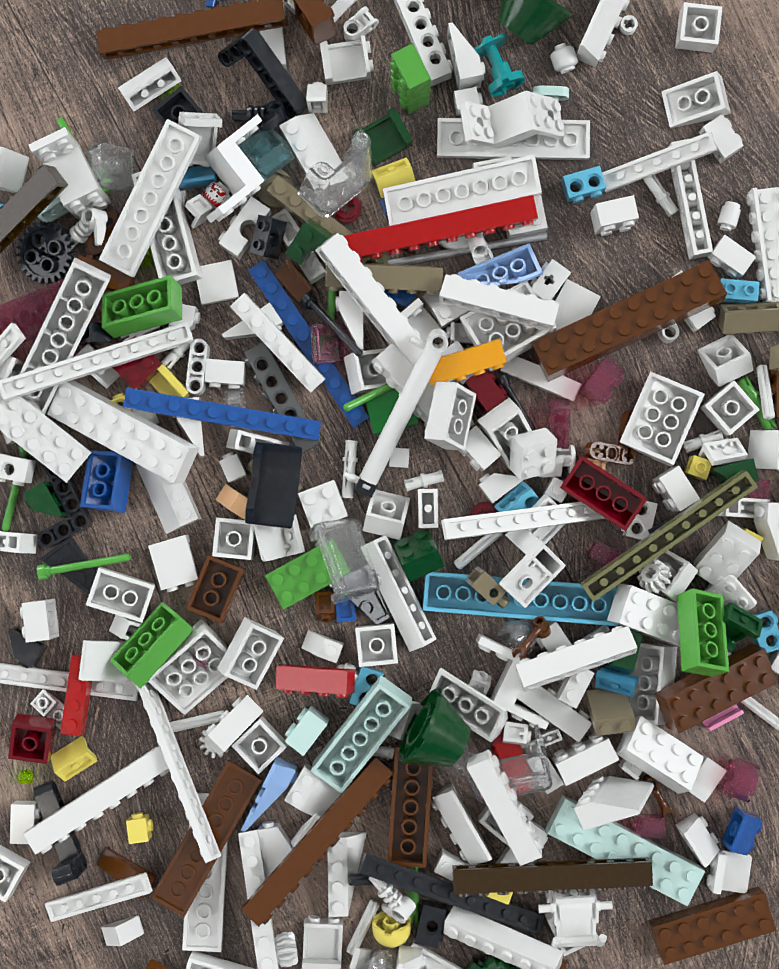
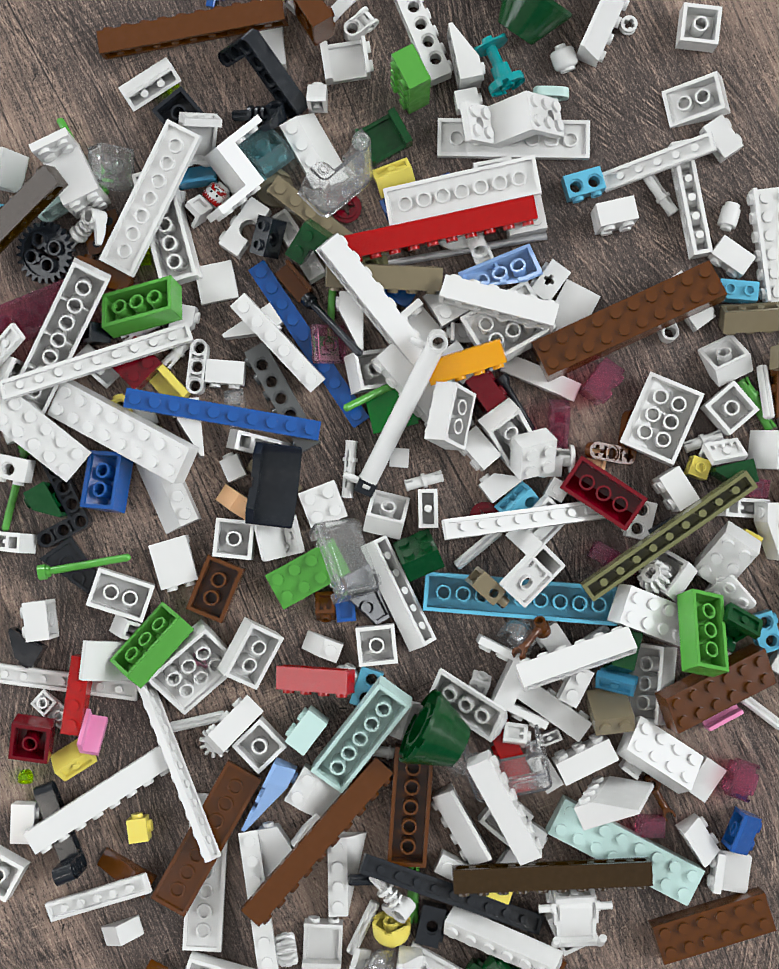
(91, 733): none -> bright pink panel

